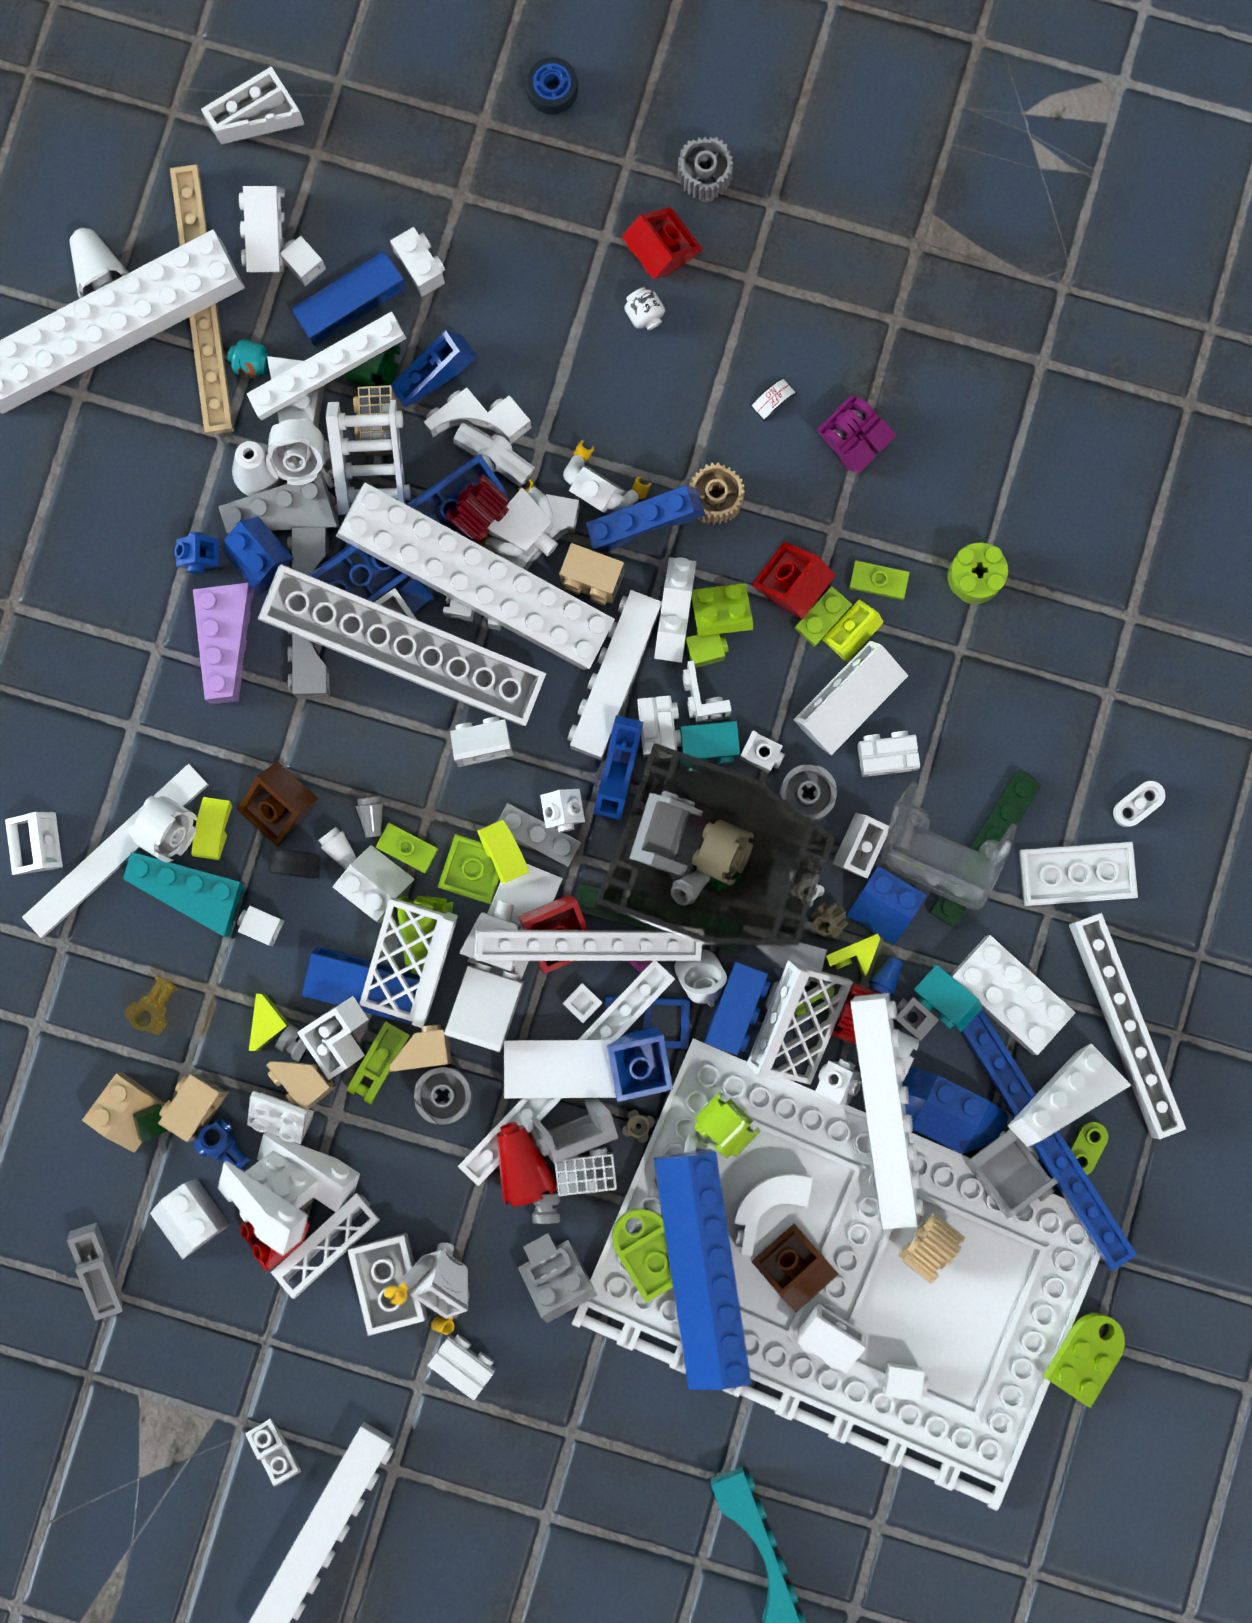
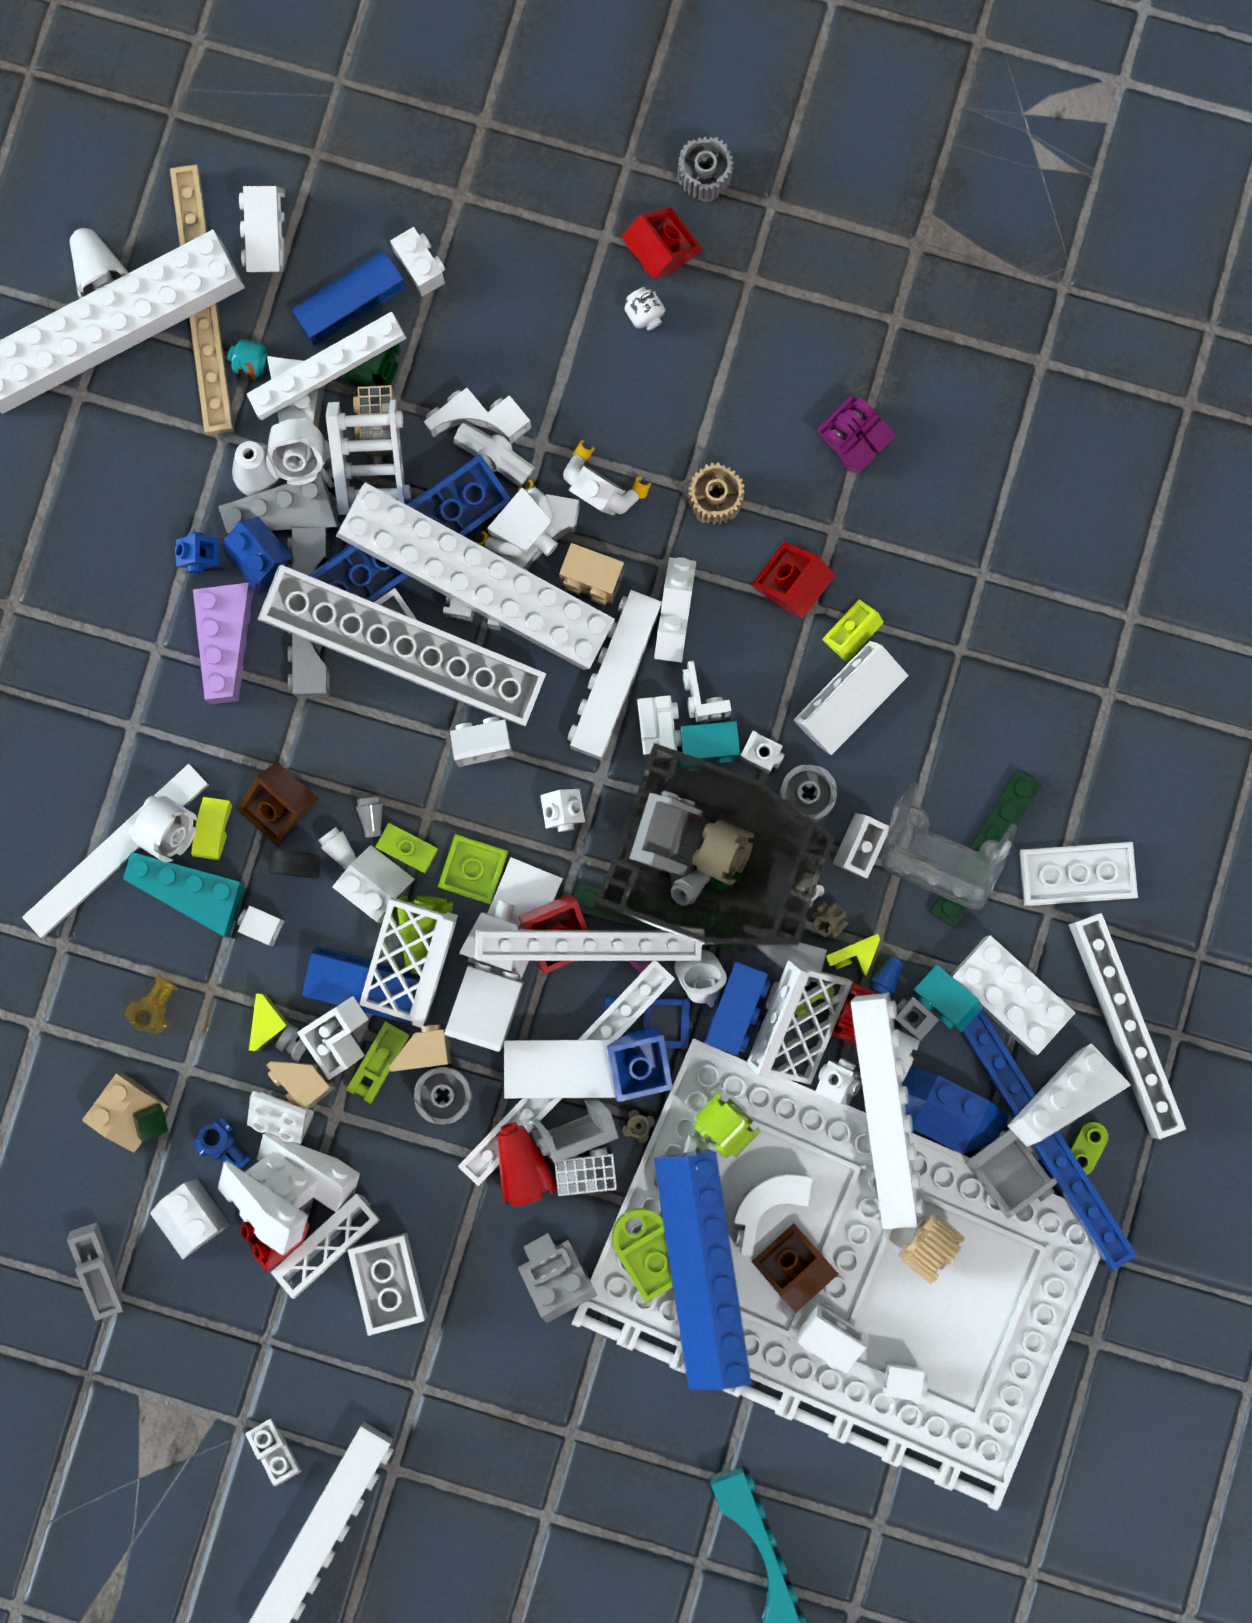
(43, 839): white tile -> none
(193, 1106): tan brick -> none
(253, 109): white wedge -> none
(302, 260): white brick -> none
(415, 595): blue tile -> none
(434, 367): blue slope -> none
(439, 1284): white torso -> none
(462, 1366): white brick -> none
(478, 508): dark red brick -> none
(503, 850): neon yellow slope -> none
(538, 837): light grey plate -> none
(546, 1209): light grey wheel -> none
(552, 71): wheel -> none
(582, 1003): white plate -> none
(618, 767): blue arch -> none
(657, 512): blue arch -> none
(706, 649): lime brick -> none
(721, 609): lime plate -> none
(772, 398): white sticker -> none
(823, 616): lime plate -> none
(879, 580): lime plate -> none
(886, 905): blue slope -> none
(888, 754): white brick -> none
(989, 562): lime brick -> none
(1086, 1359): lime plate -> none
(1138, 805): white plate -> none

